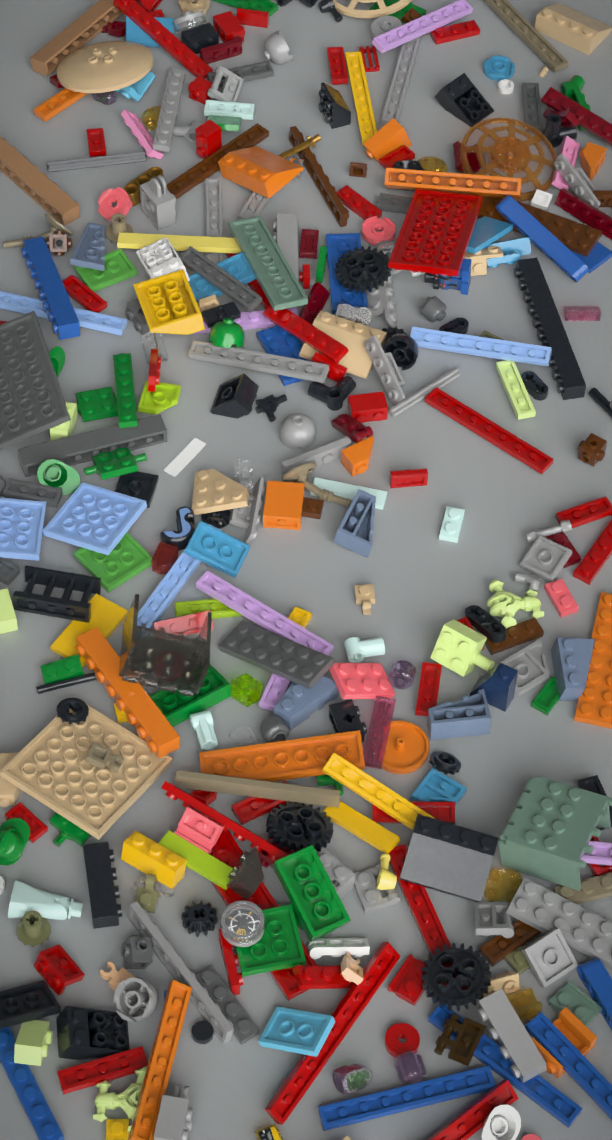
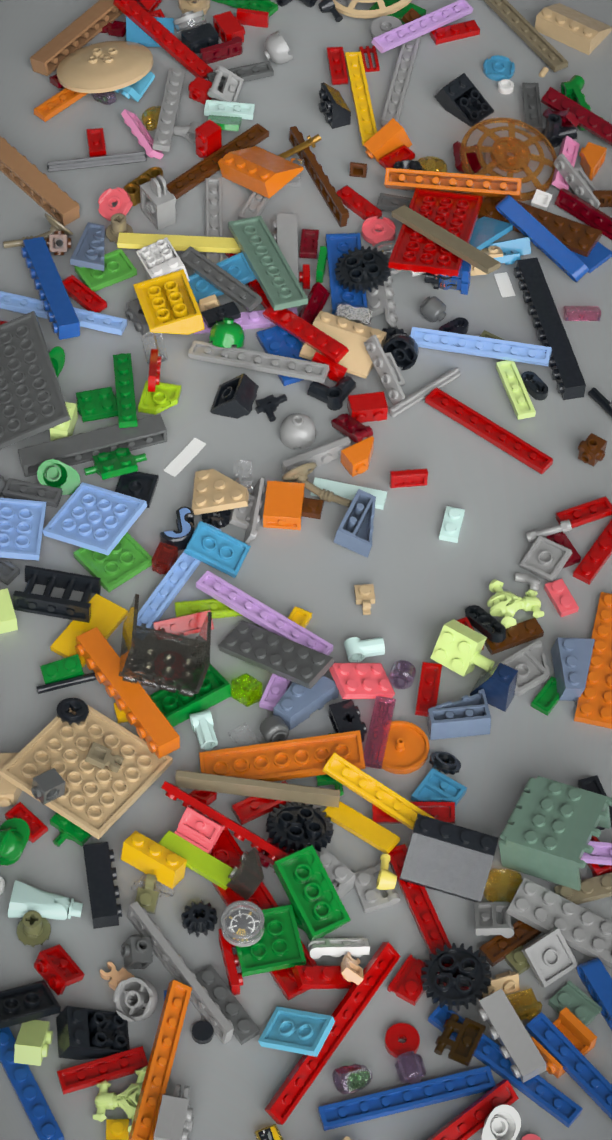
(48, 786): none -> dark grey brick
(446, 239): none -> dark tan tile
(504, 284): none -> white sticker

